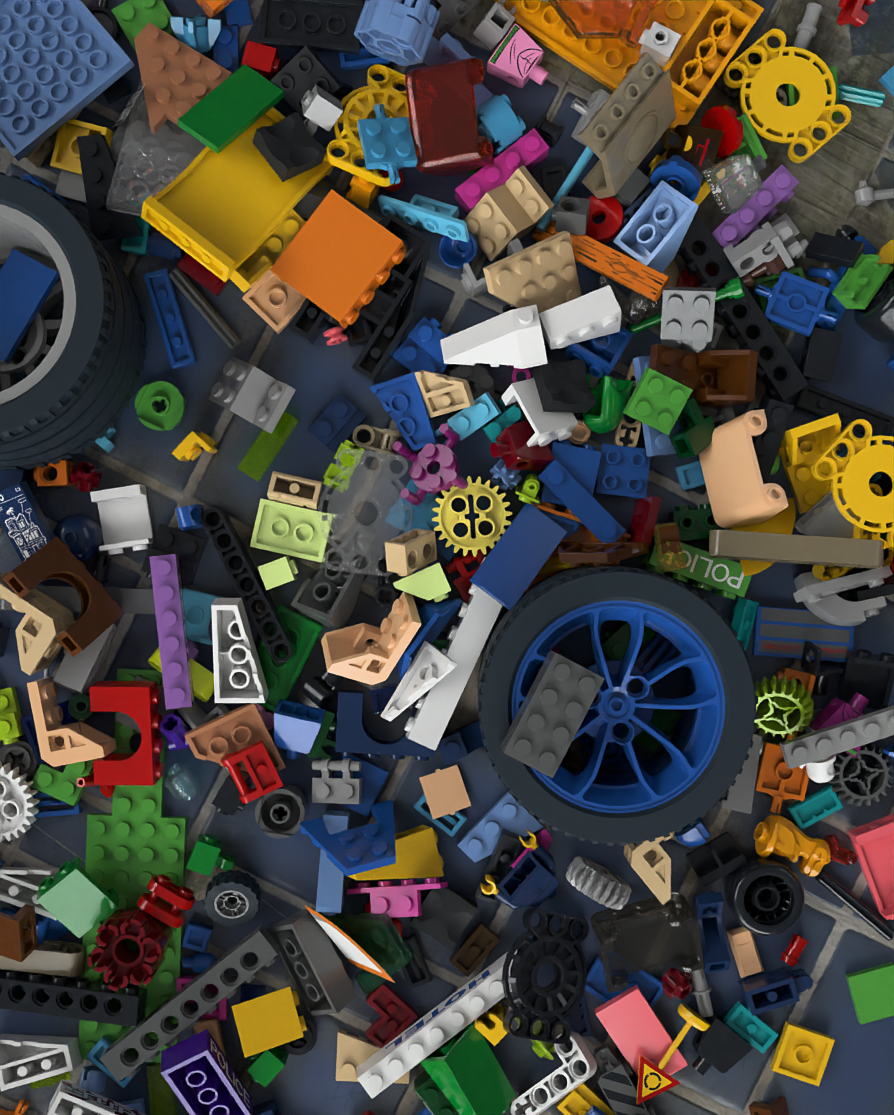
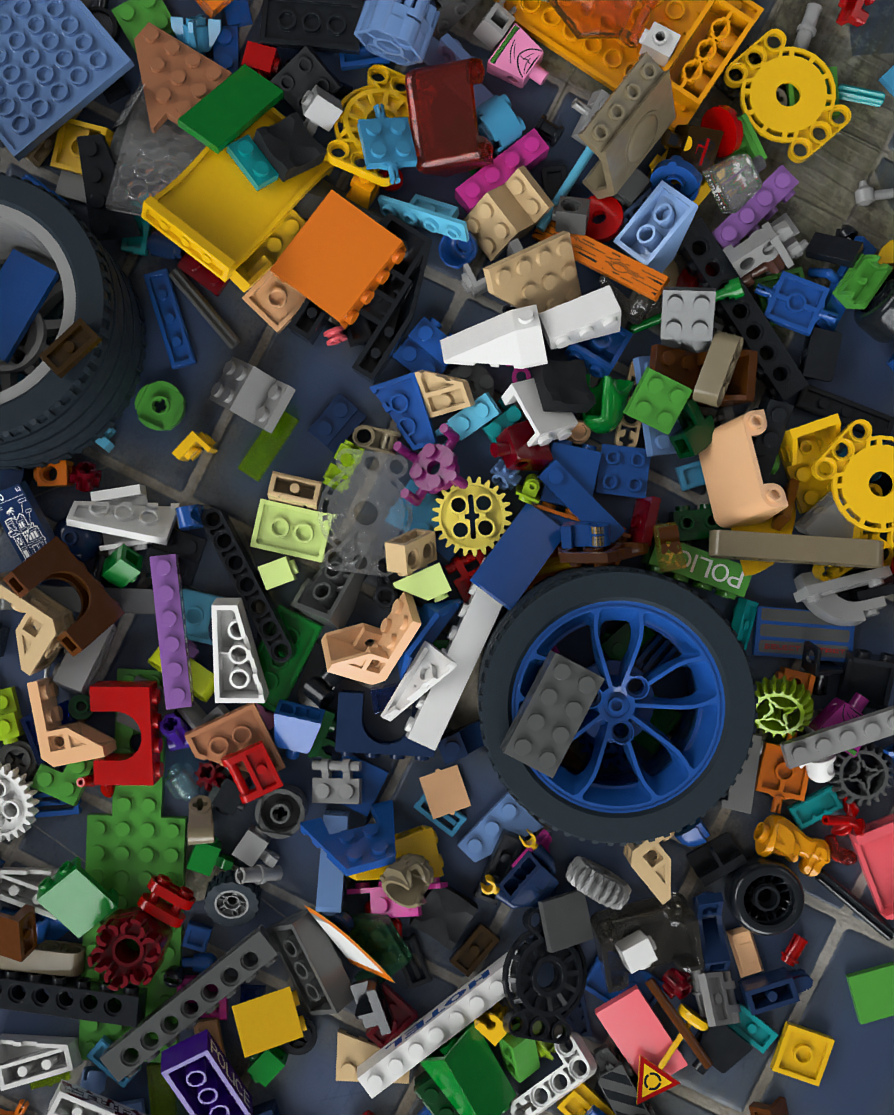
(70, 348): none -> dark brown plate
(122, 566): none -> green brick
(142, 523): none -> white wing
(174, 972): none -> black hinge
(201, 823): none -> dark tan piece
(204, 778): none -> dark red gear
(252, 162): none -> teal plate
(254, 846): none -> light grey brick
(258, 874): none -> light grey pin
(343, 921): none -> dark blue tile
(372, 1004): none -> panel
(408, 880): none -> dark tan helmet
(519, 1055): none -> bright green hinge
(565, 920): none -> dark grey tile
(585, 534): none -> blue leg
(636, 951): none -> white brick
(679, 1023): none -> reddish brown bar
(718, 368): none -> dark tan beam
(719, 998): none -> light grey plate
(780, 519): none -> dark orange tile
(843, 823): none -> red plant

